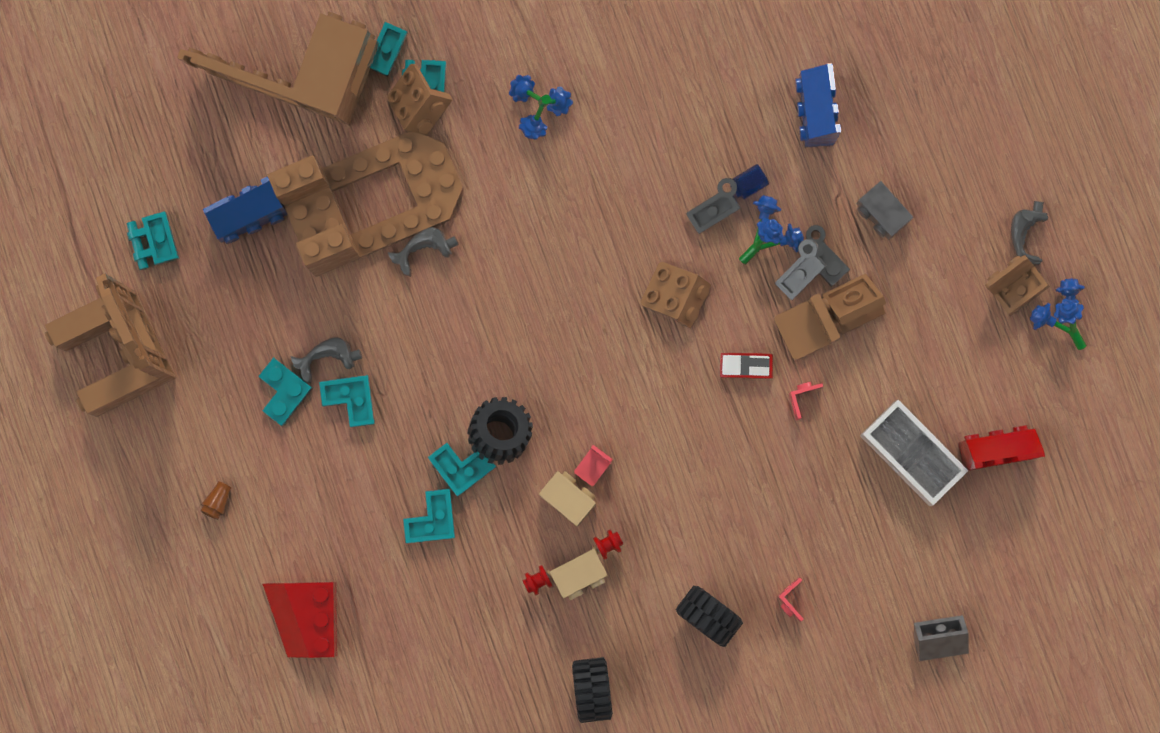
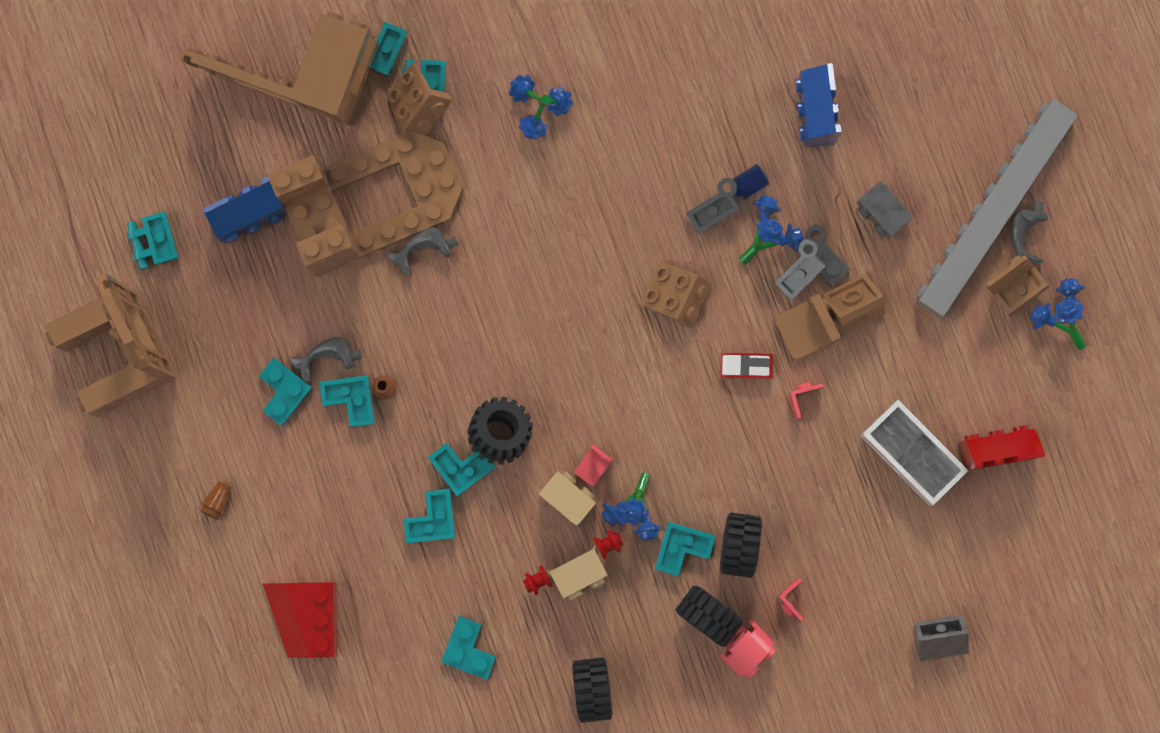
(389, 392): none -> dark orange cone
(461, 653): none -> teal plate
(633, 511): none -> blue plant
(679, 541): none -> teal plate
(741, 545): none -> black tyre
(748, 649): none -> coral brick
(996, 208): none -> light grey brick

